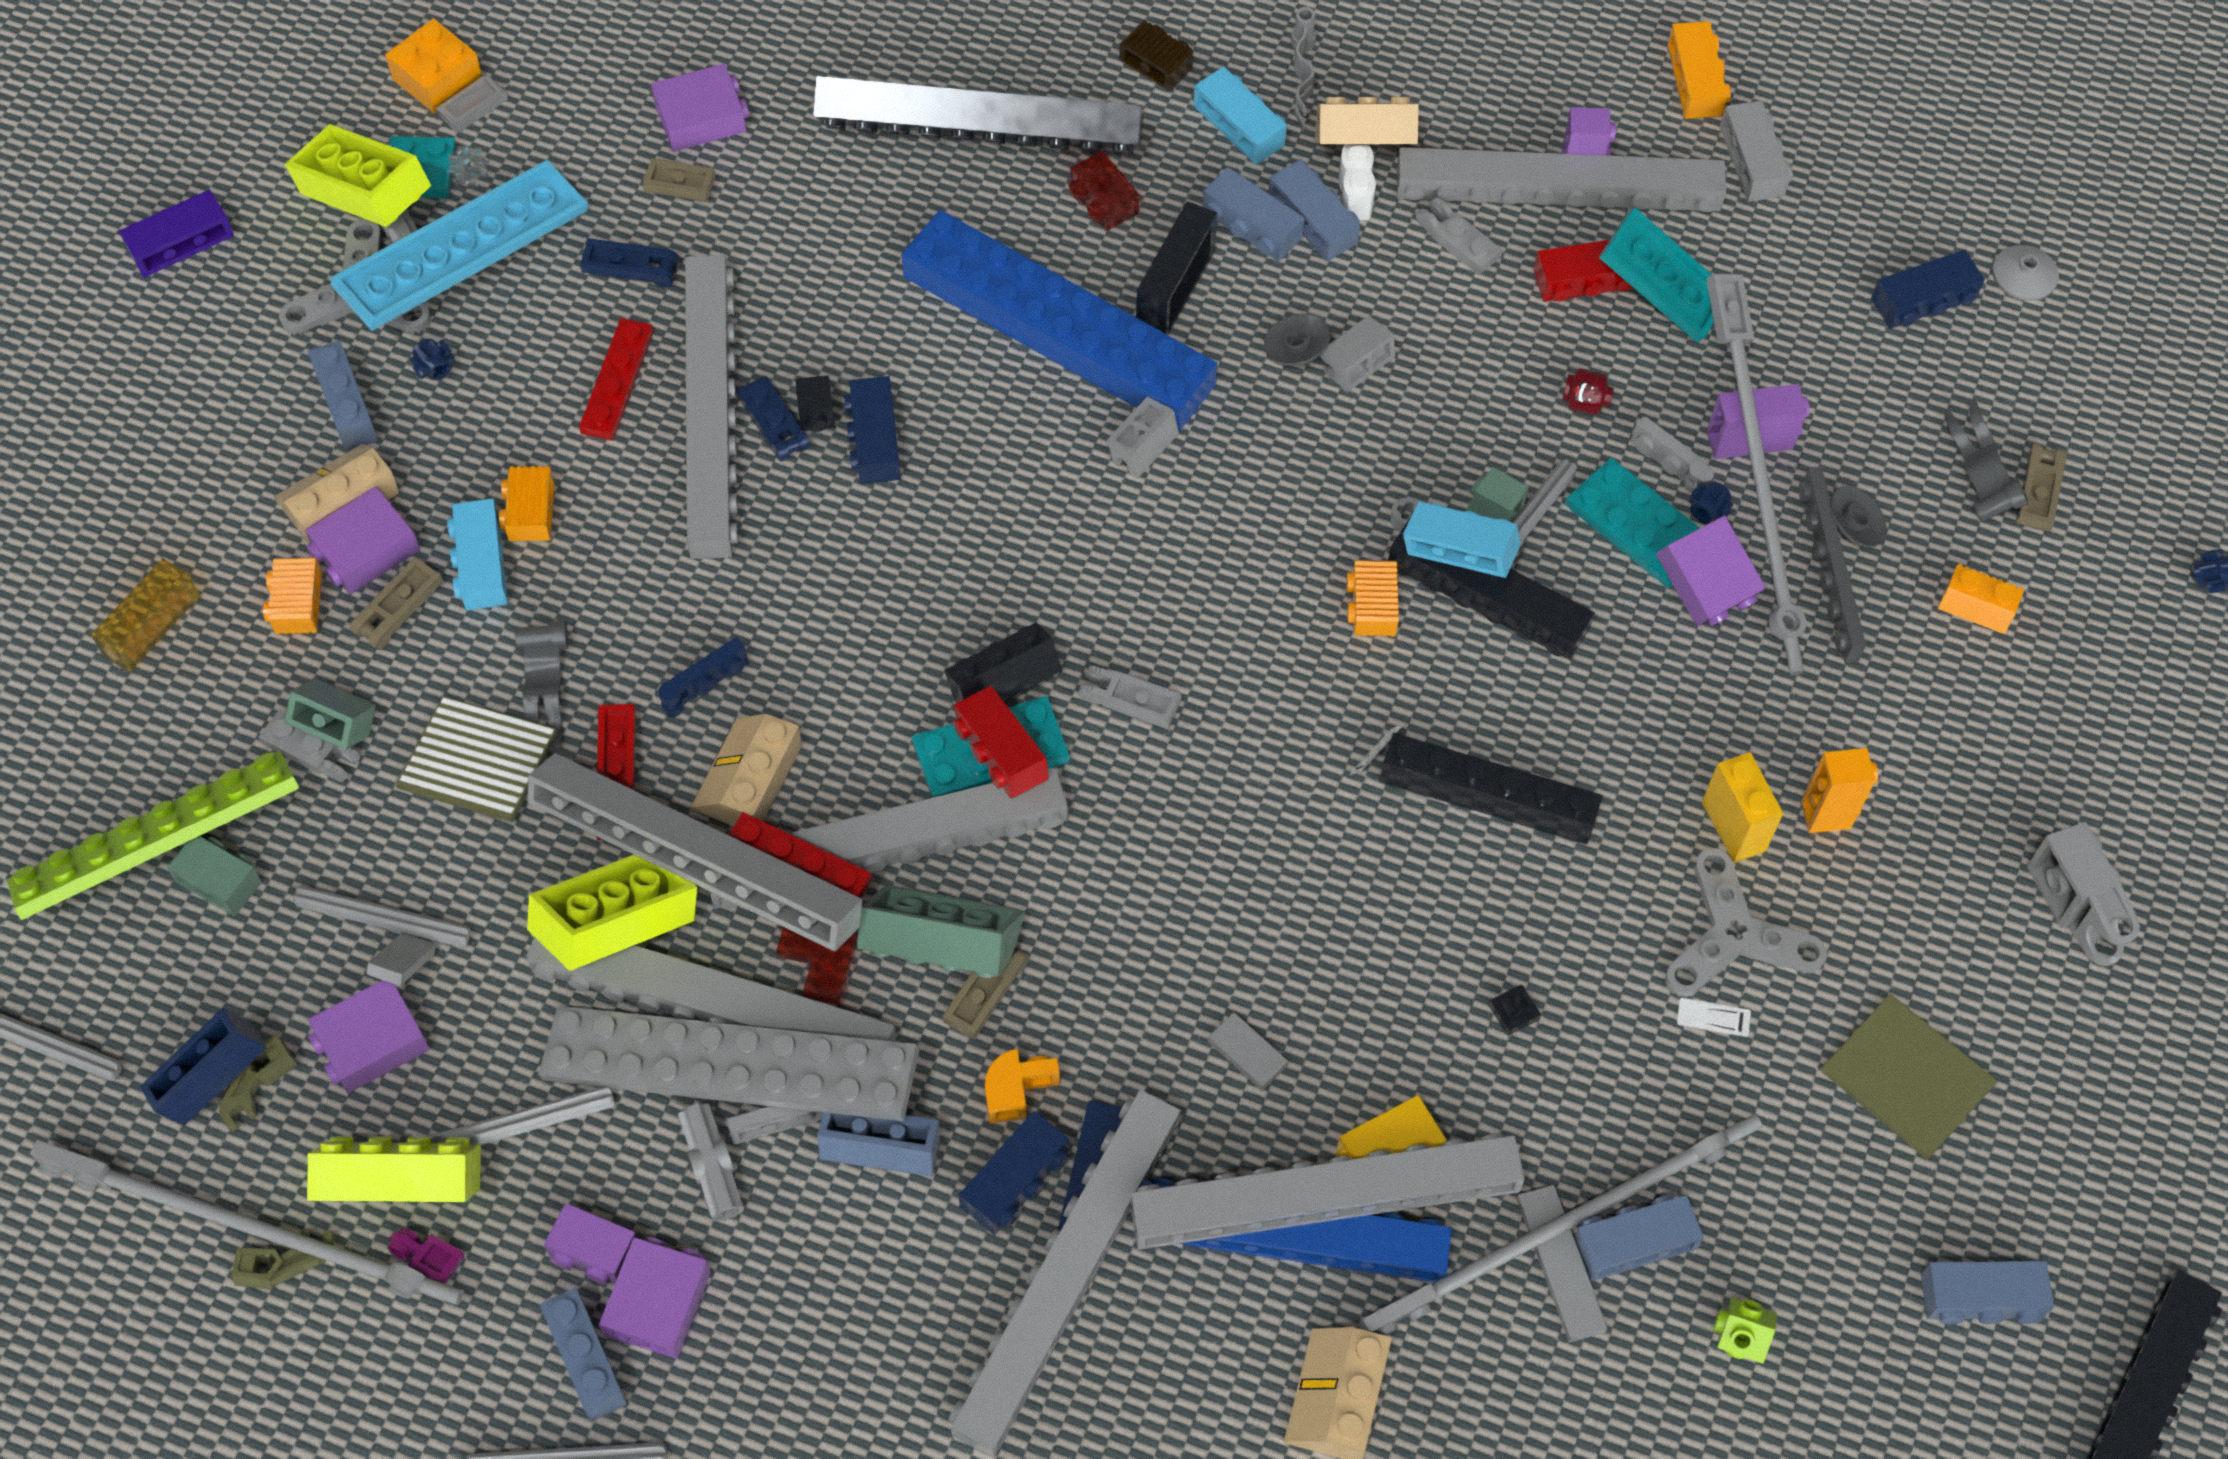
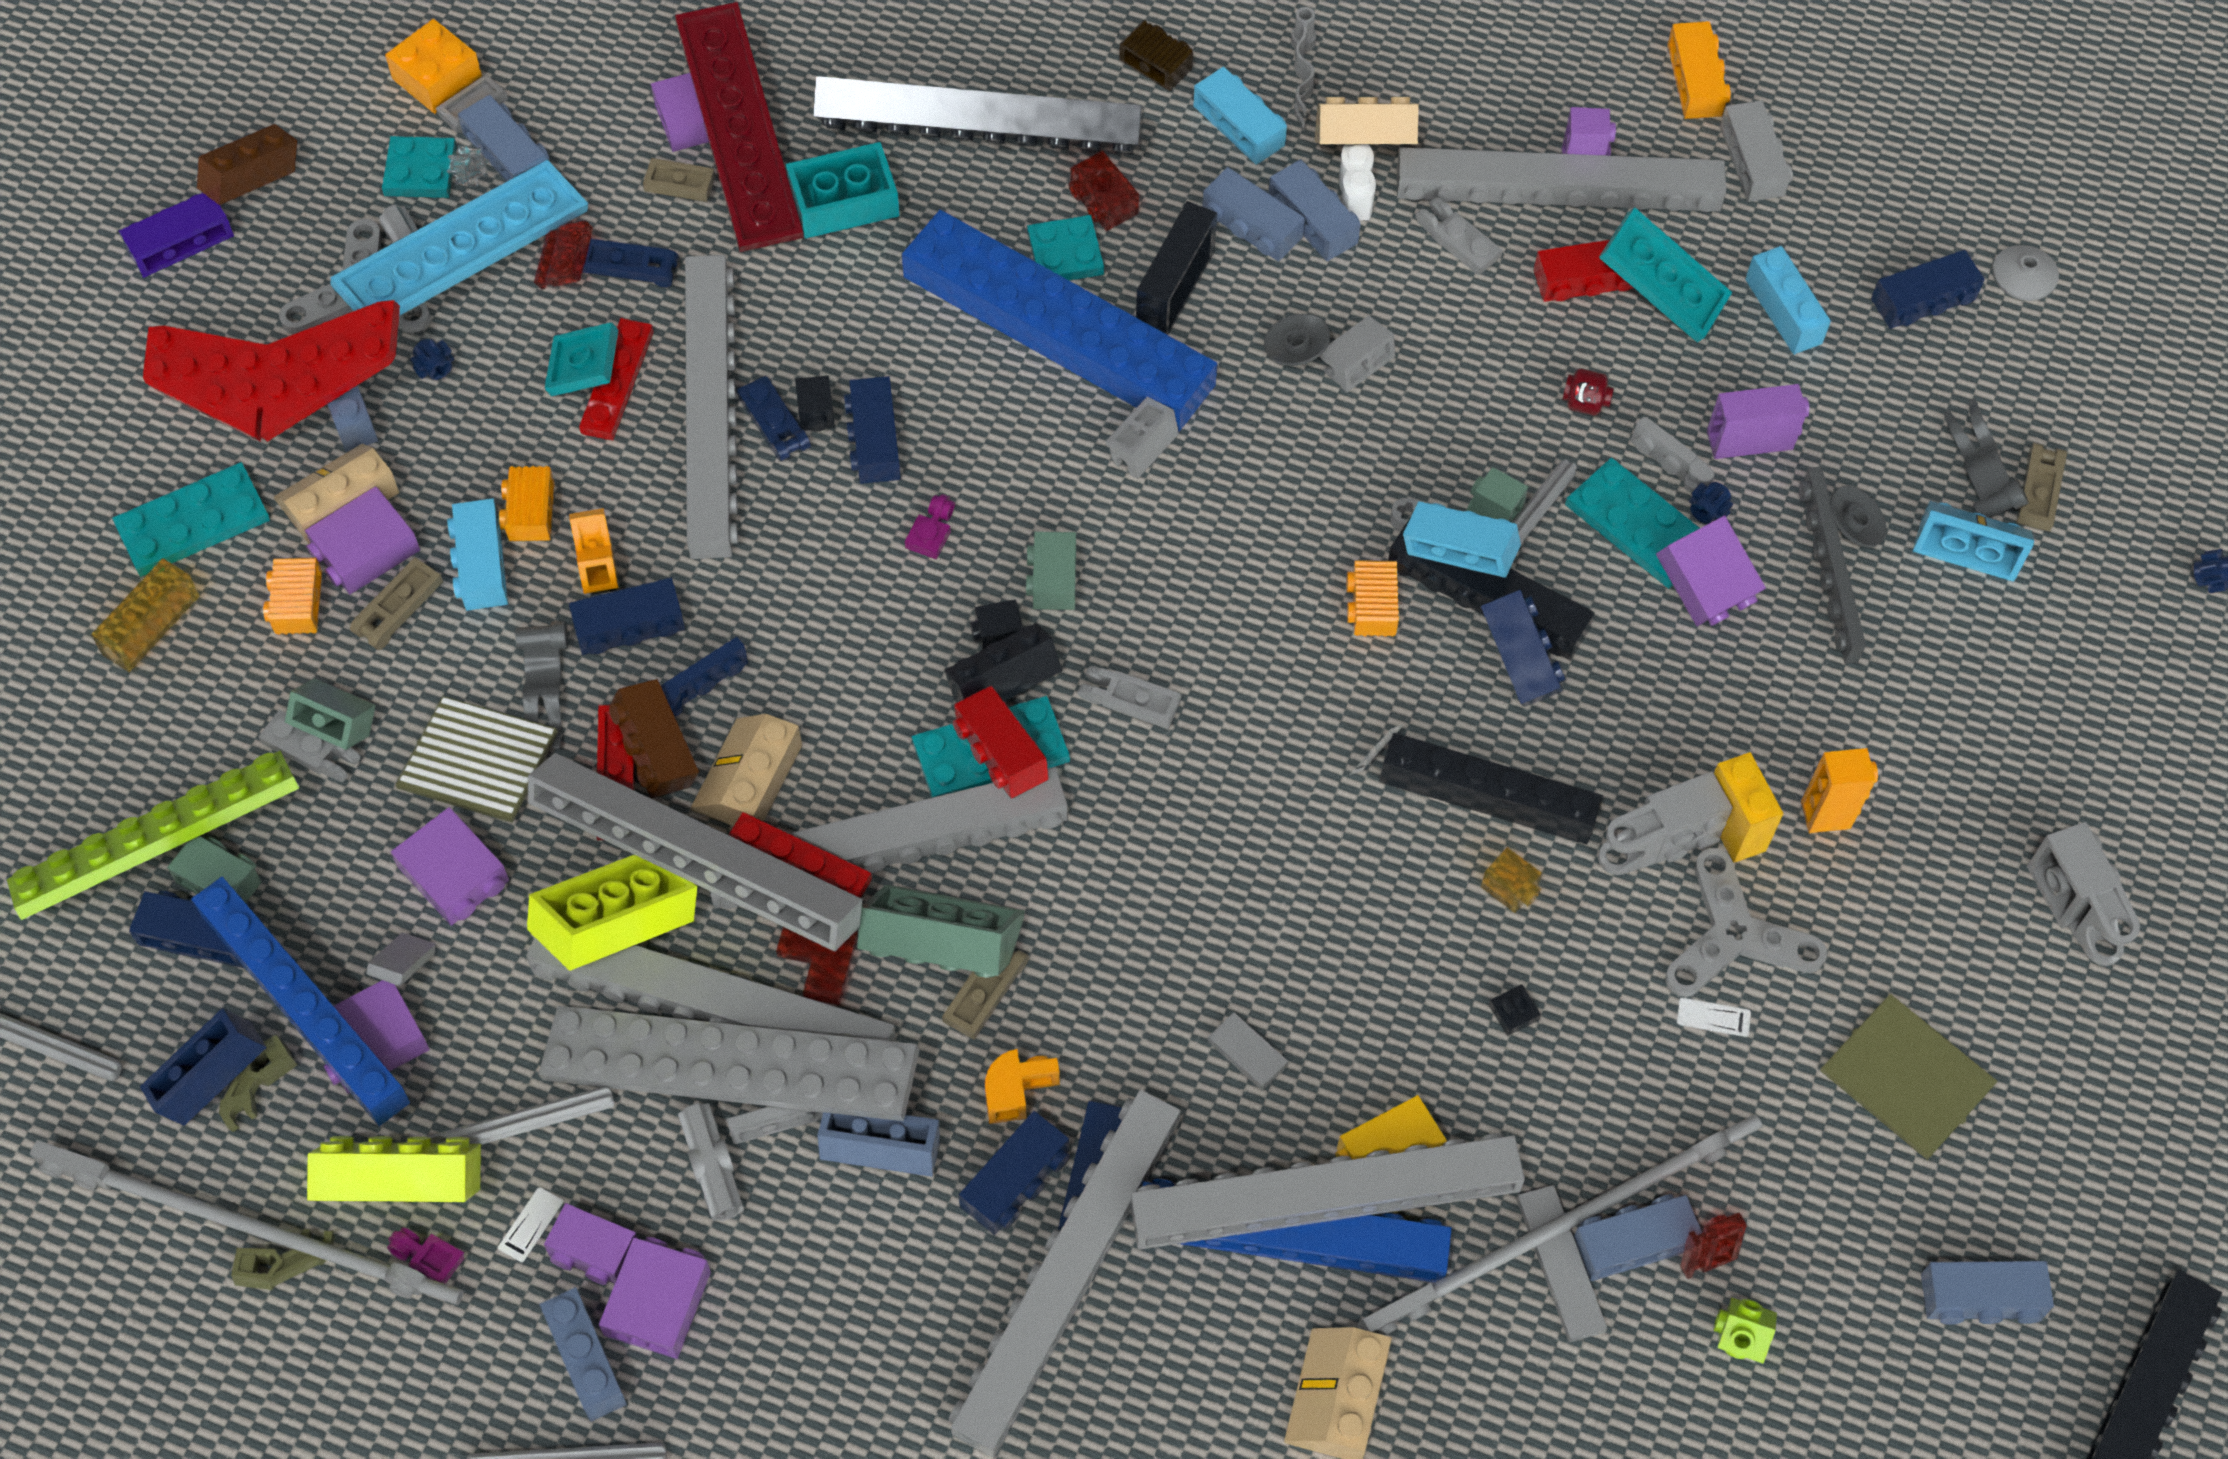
(177, 927): none -> dark blue brick
(191, 518): none -> teal plate
(246, 164): none -> reddish brown brick
(274, 384): none -> red wing
(301, 1001): none -> blue brick
(358, 175): neon yellow brick -> none
(382, 916): light grey axle -> none
(450, 866): none -> medium lavender brick
(501, 138): none -> sand blue brick
(530, 1224): none -> white sticker
(563, 255): none -> clear red plate
(581, 359): none -> teal plate
(594, 551): none -> light orange brick
(627, 616): none -> dark blue brick
(653, 738): none -> reddish brown brick
(738, 127): none -> dark red plate
(843, 190): none -> teal brick
(930, 534): none -> magenta plate
(995, 622): none -> black brick
(1053, 570): none -> sand green brick
(1067, 247): none -> teal plate
(1512, 880): none -> clear yellow brick
(1524, 647): none -> dark blue brick
(1669, 825): none -> light grey brick
(1715, 1246): none -> clear red plate
(1735, 328): light grey bar -> none
(1787, 300): none -> medium azure brick
(1973, 540): none -> medium azure slope
(1981, 599): light orange brick -> none

